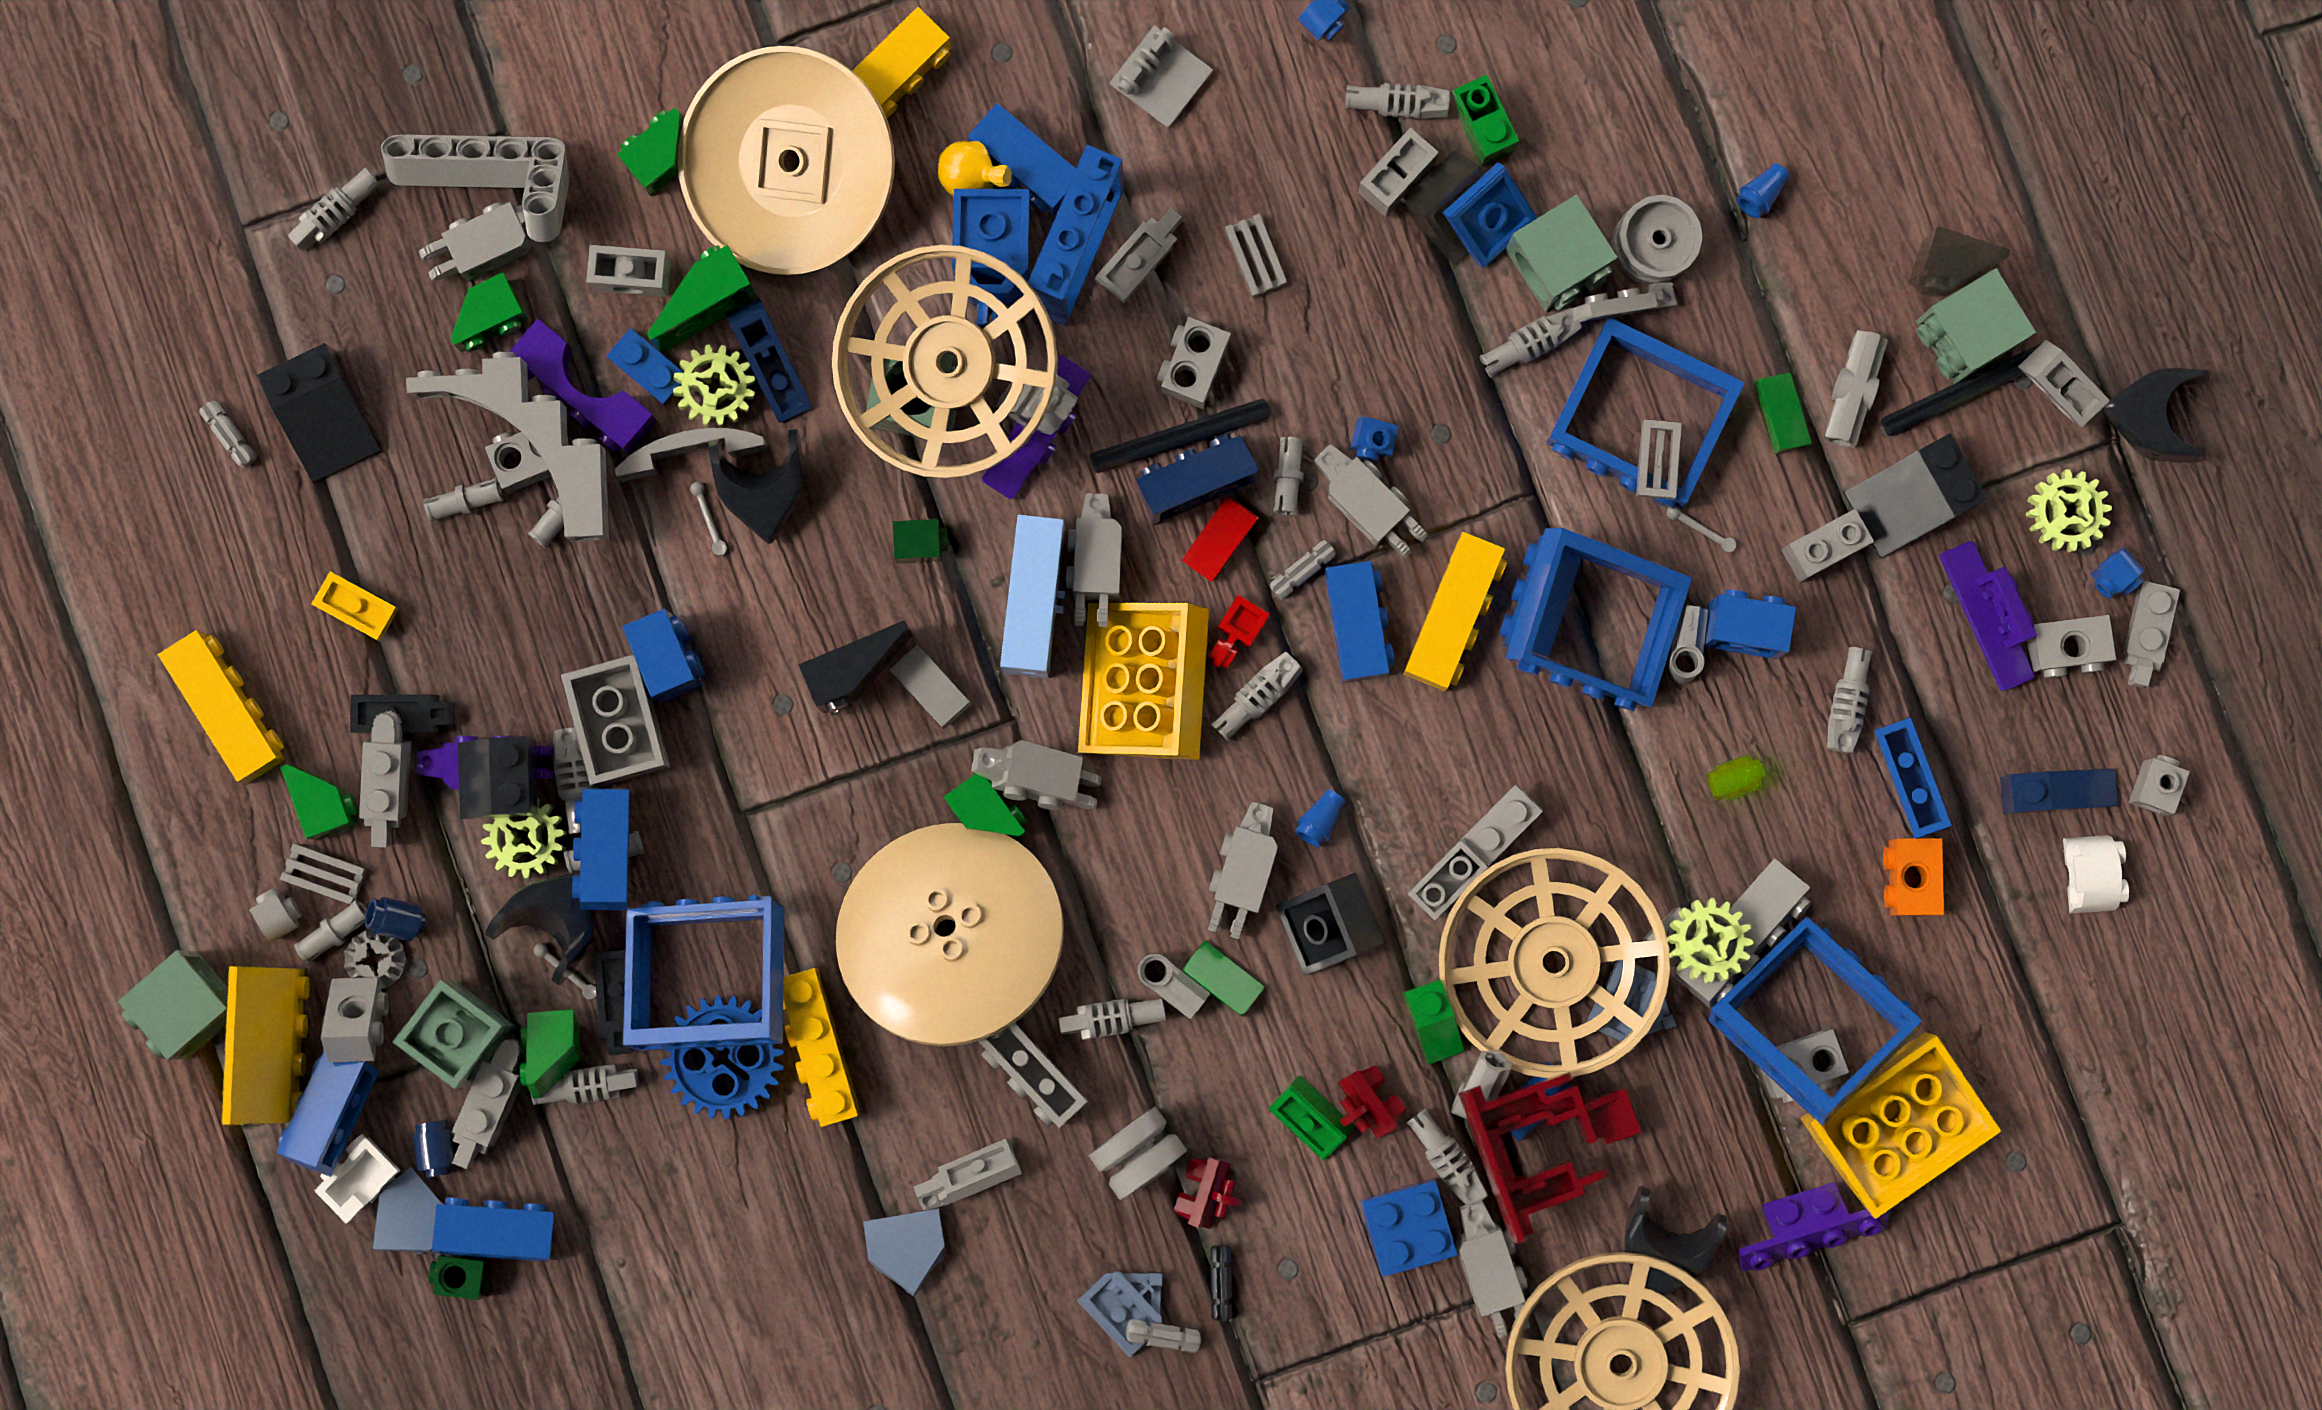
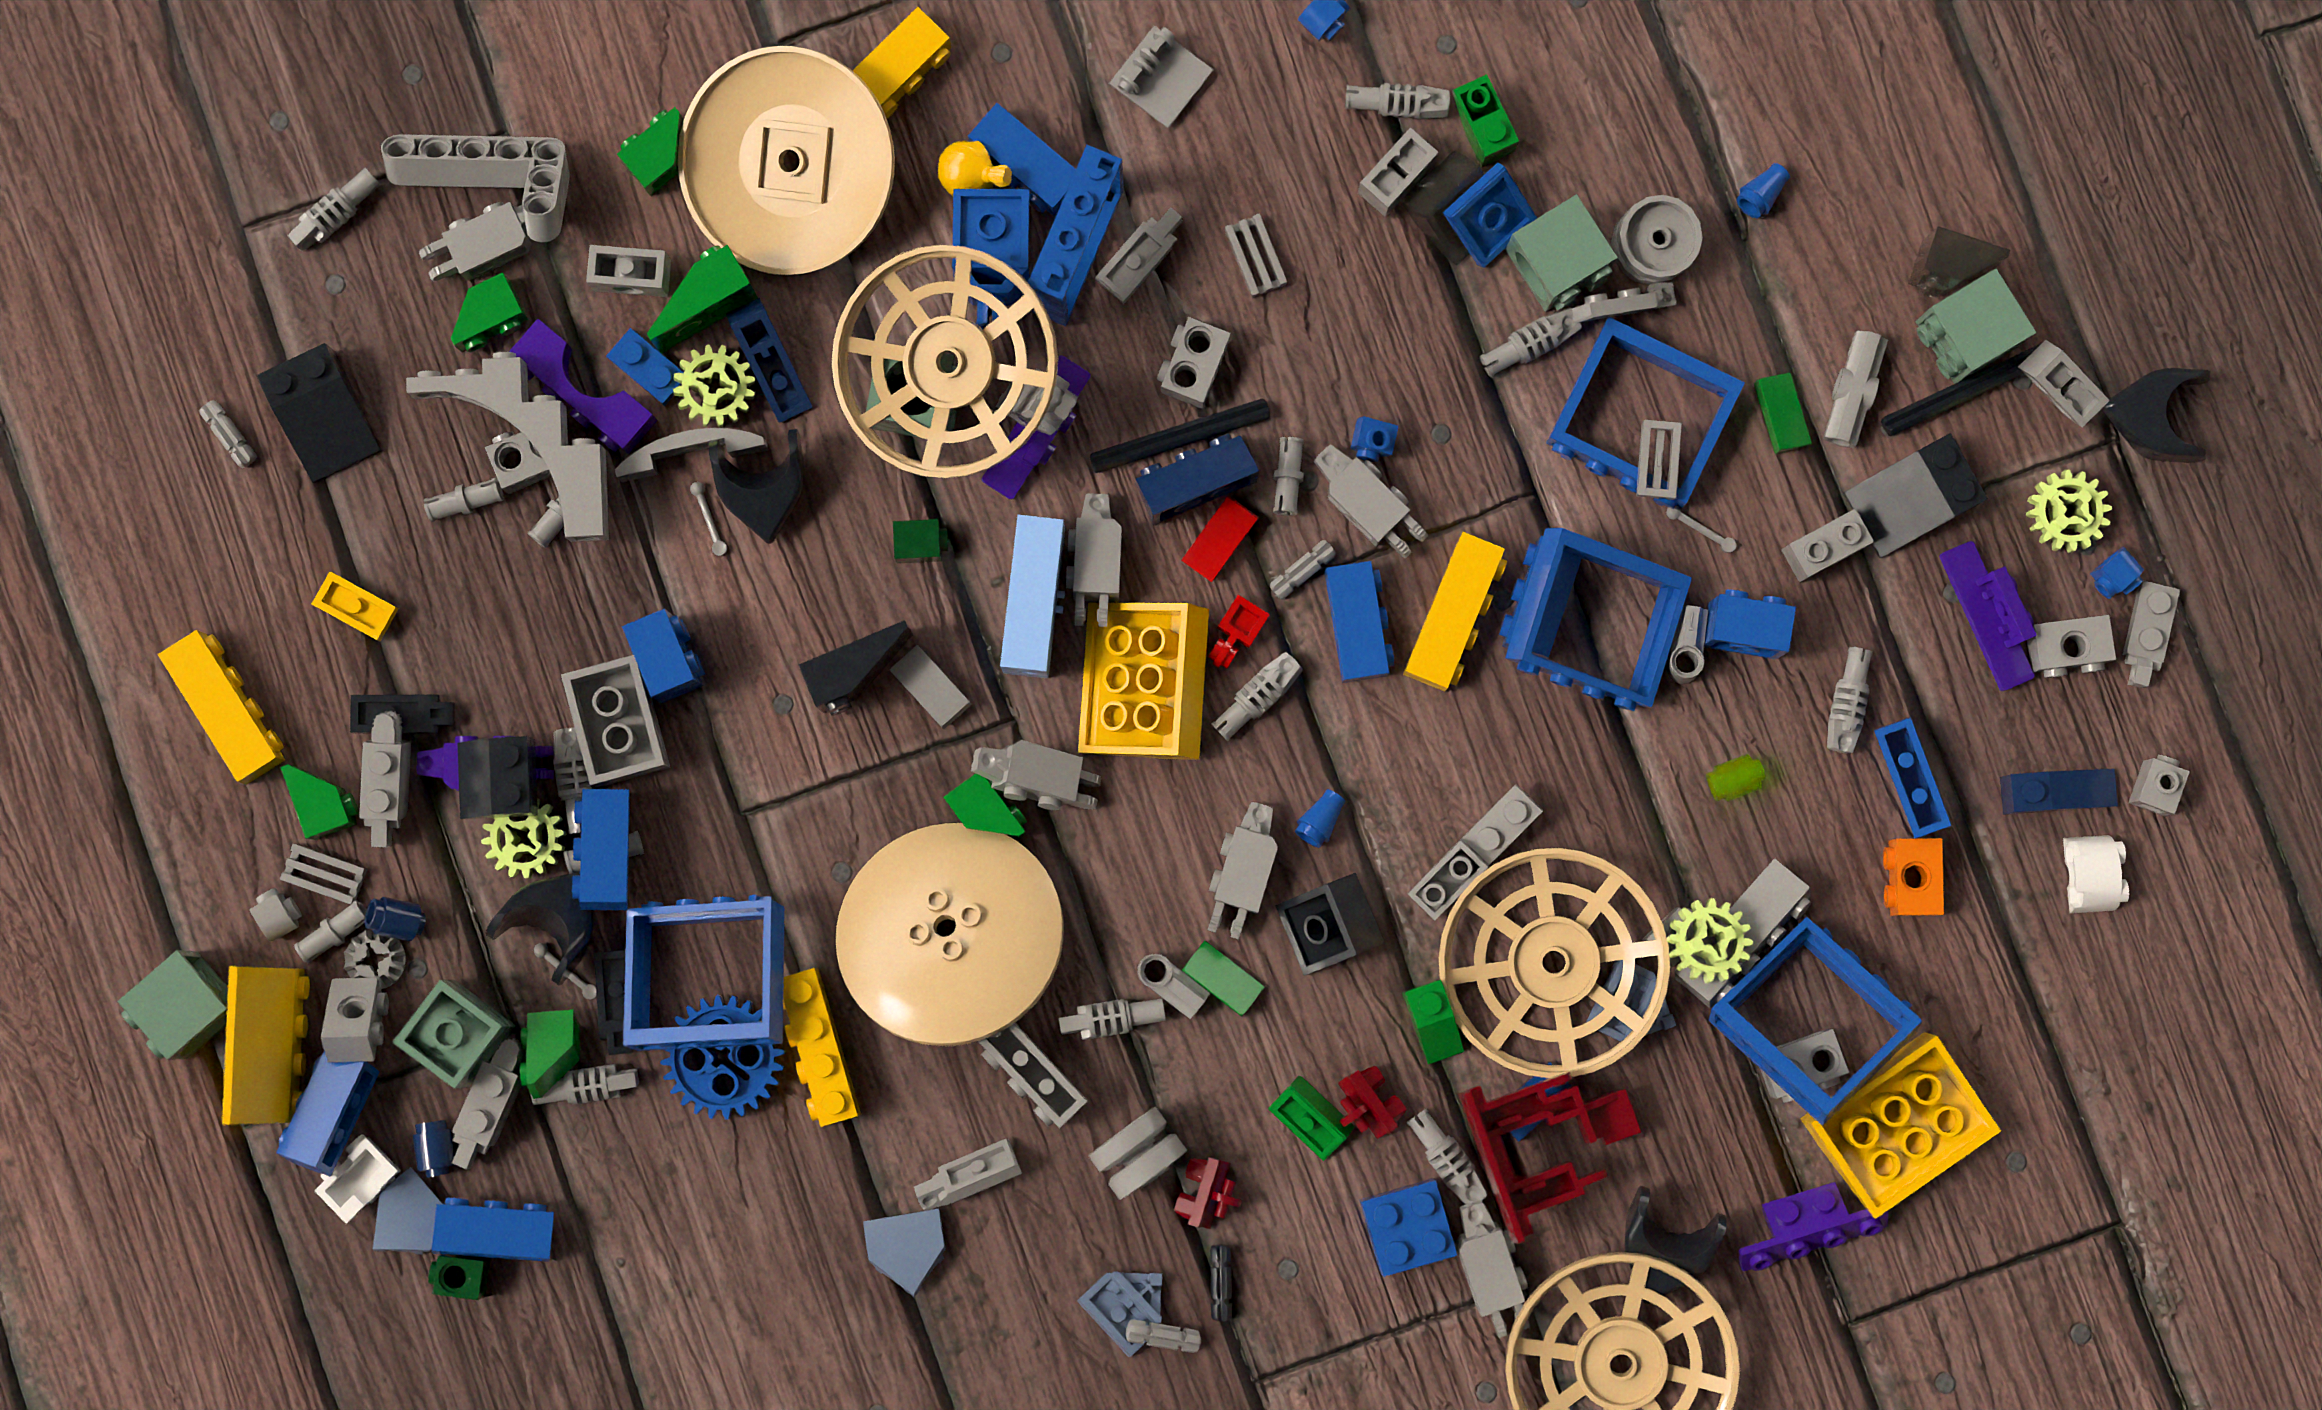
(1490, 1073): light grey piece -> none

